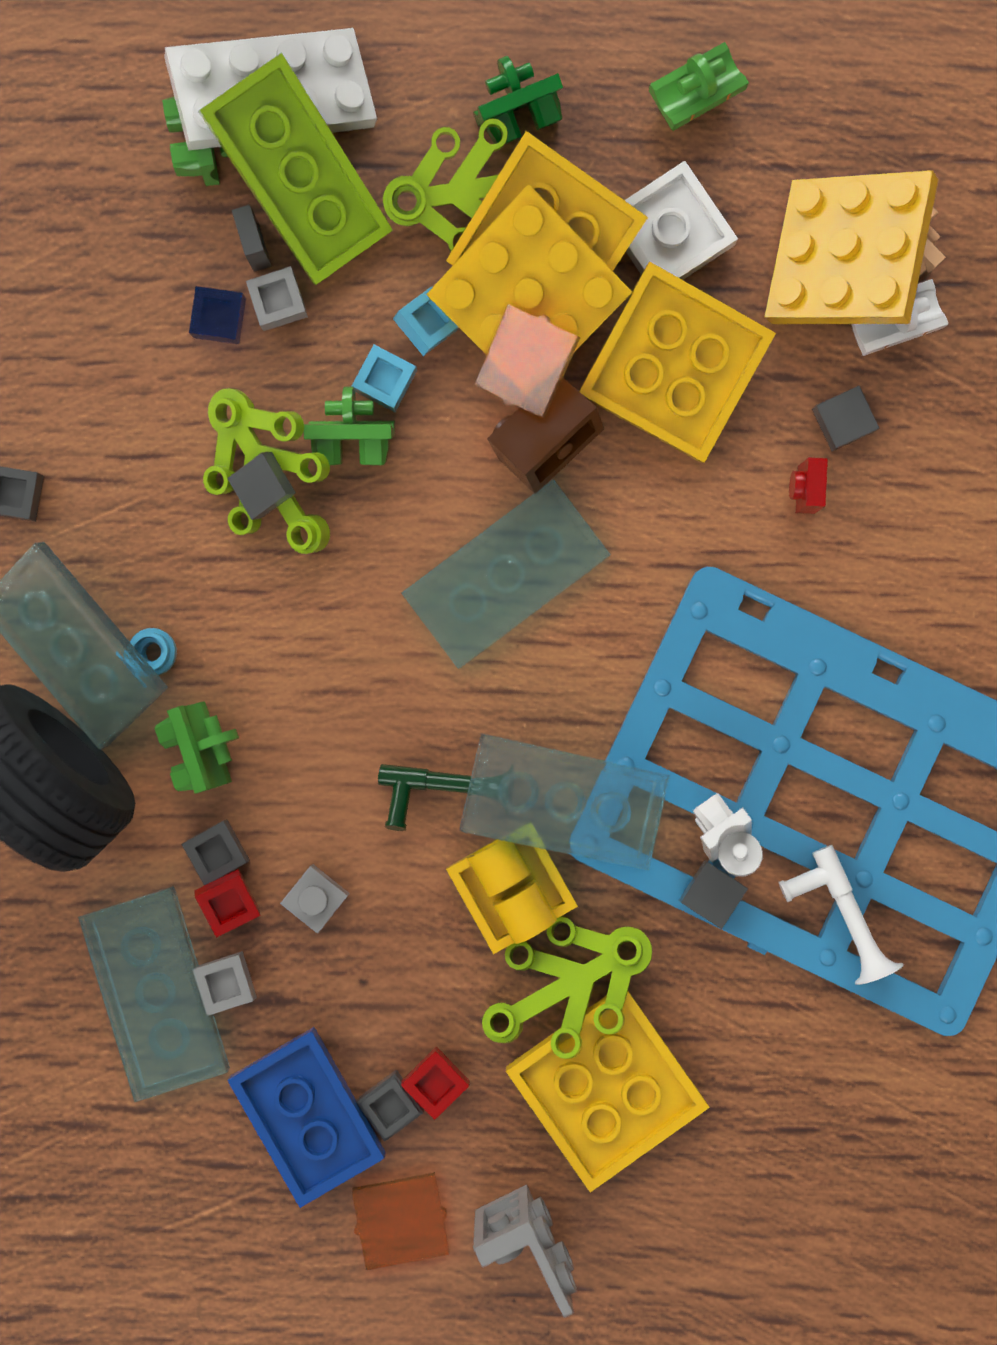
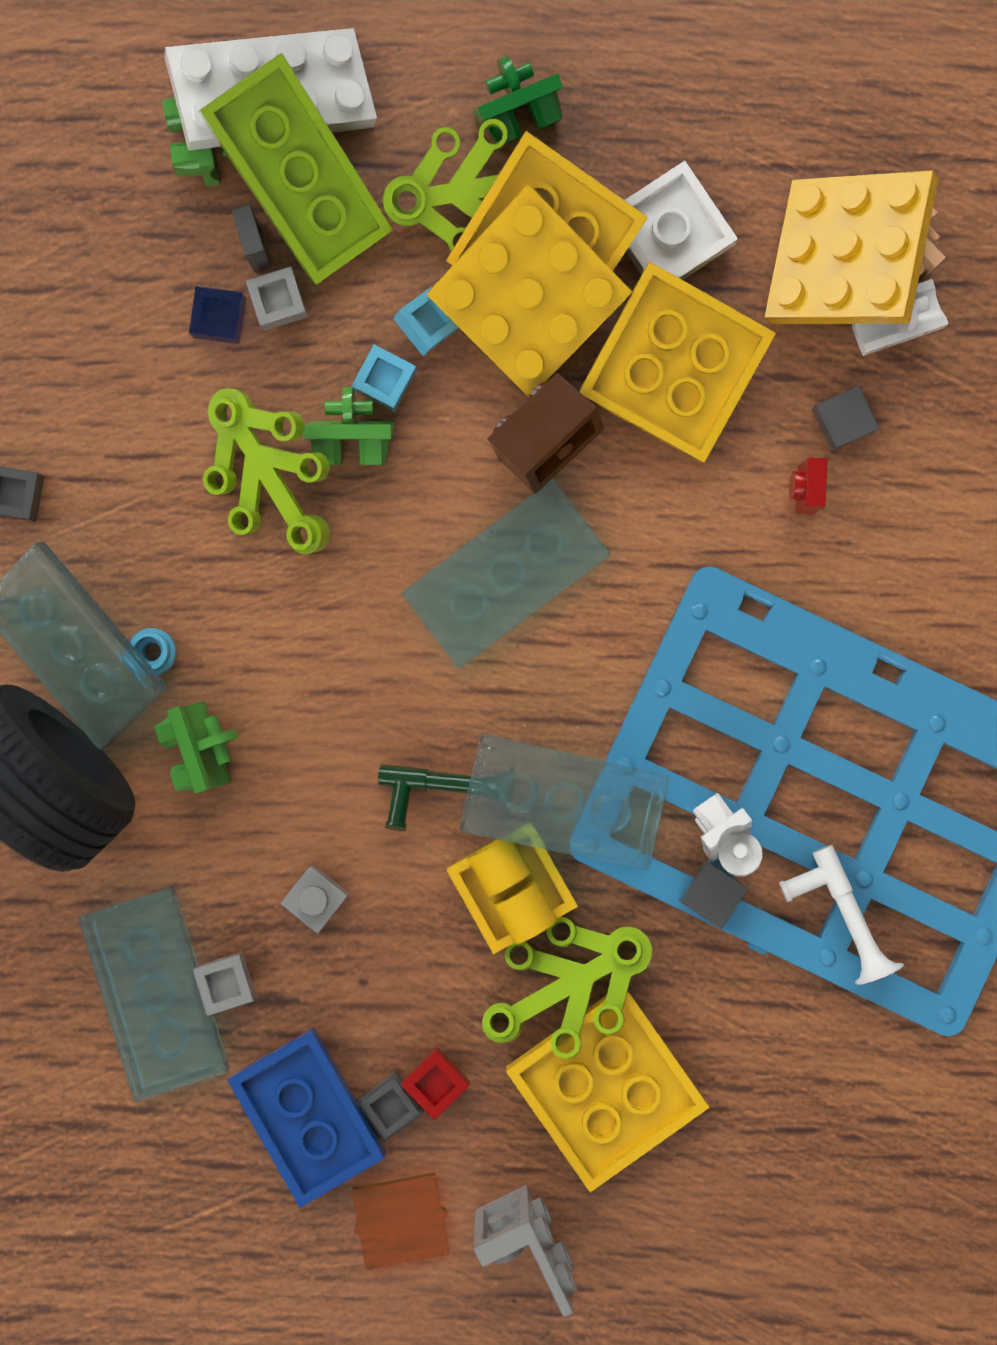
(215, 852): dark grey tile -> none
(227, 903): red plate -> none
(261, 485): dark grey tile -> none
(527, 361): clear orange piece -> none
(698, 86): bright green hips -> none

